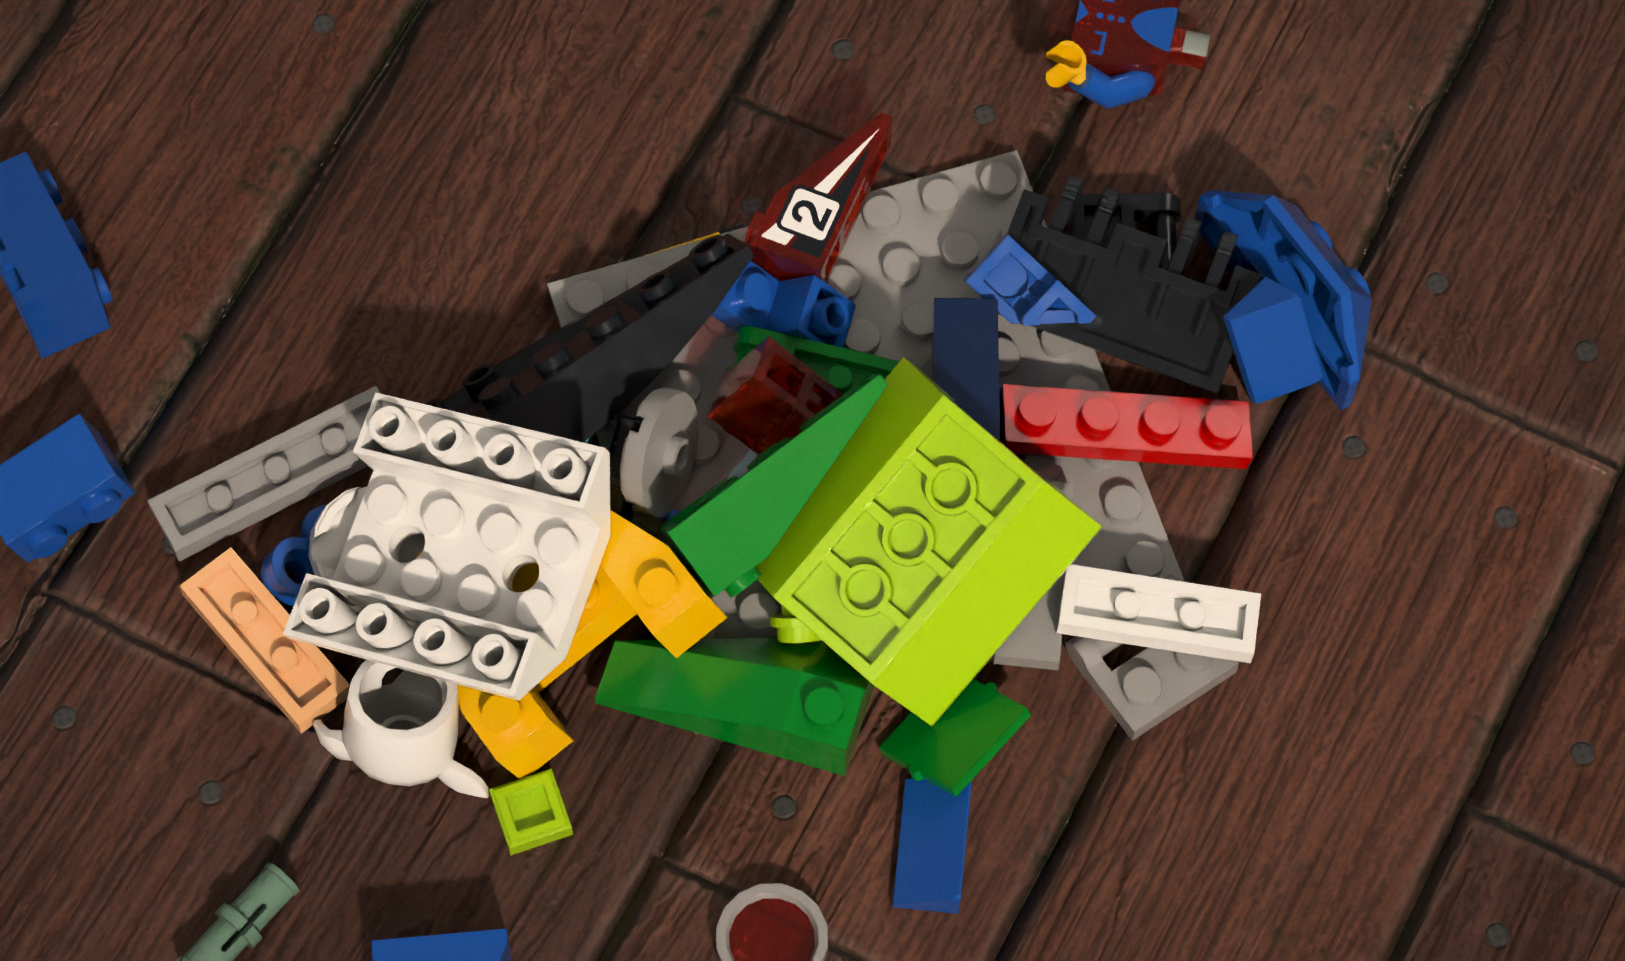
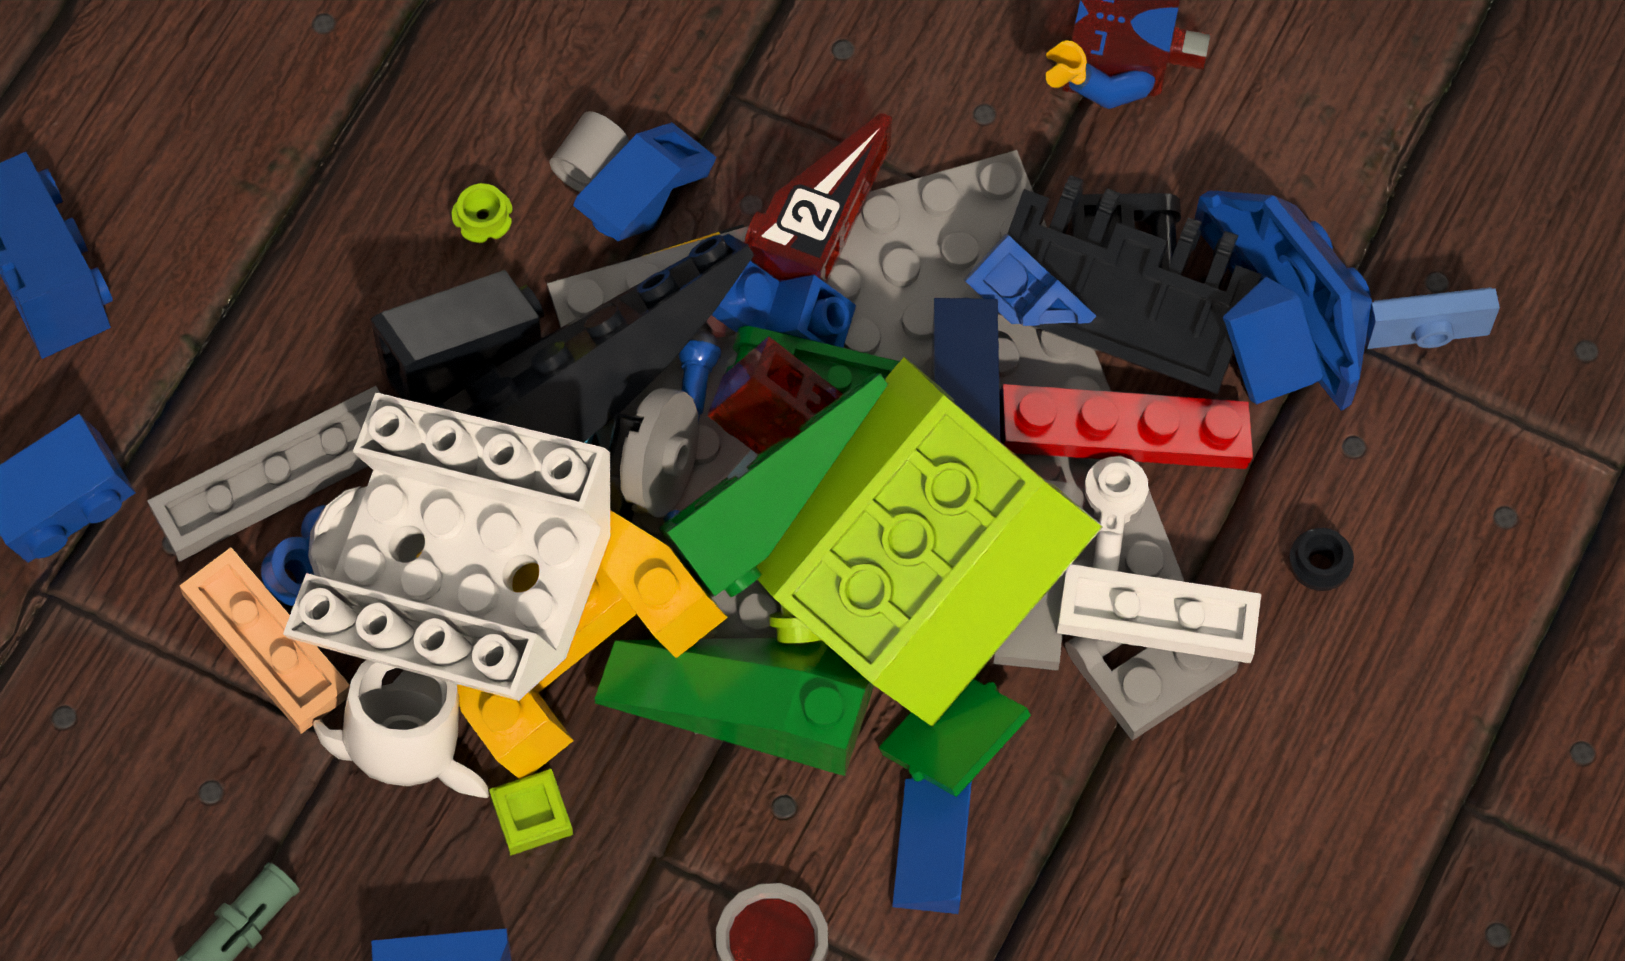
(447, 335): none -> black slope
(482, 199): none -> lime plate
(587, 150): none -> light grey beam
(639, 179): none -> blue slope
(698, 361): none -> blue piece
(1115, 492): none -> white plate
(1326, 543): none -> black plate
(1432, 318): none -> medium blue plate

